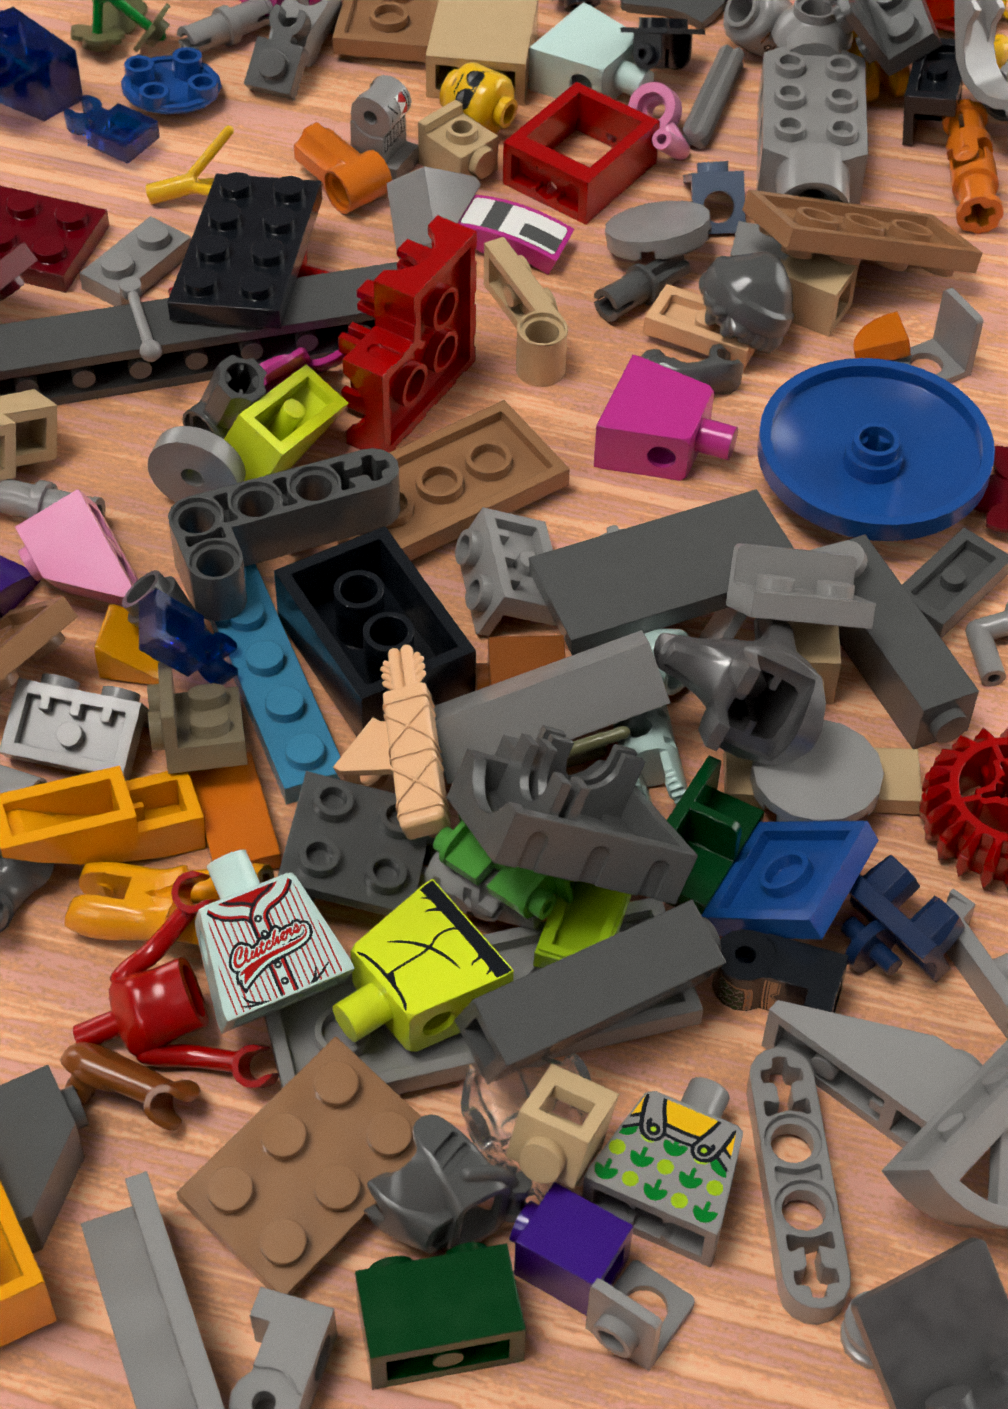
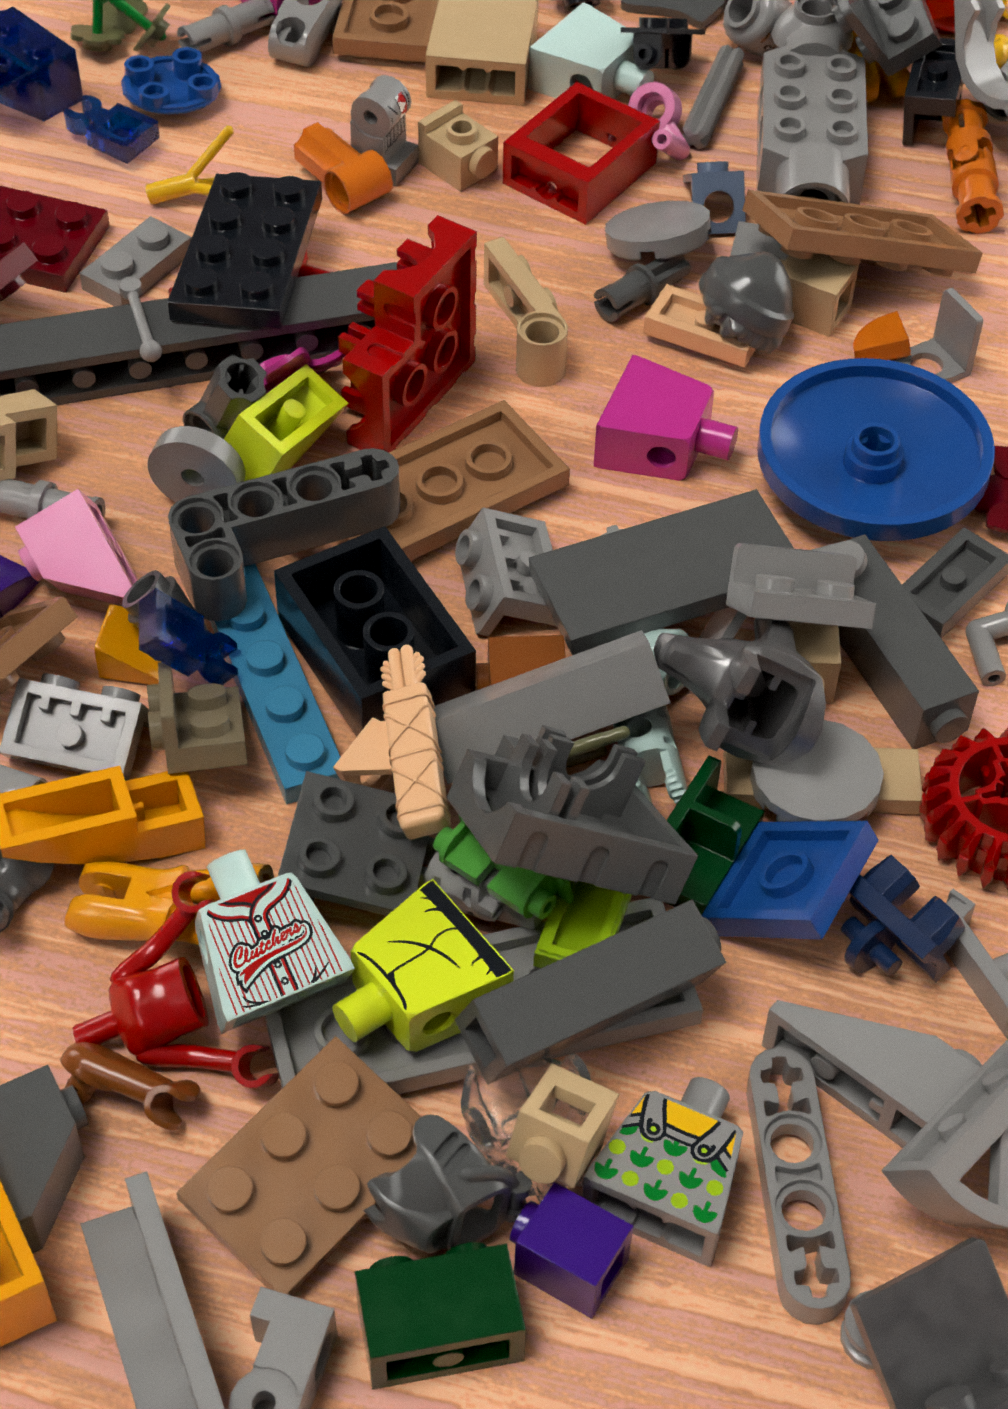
(236, 813): orange tile -> none
(279, 62): dark grey plate -> none
(424, 195): light grey slope -> none
(484, 95): yellow head -> none
(525, 229): slope -> none
(627, 1326): light grey bracket -> none
(716, 370): dark grey piece -> none
(777, 968): black leg -> none

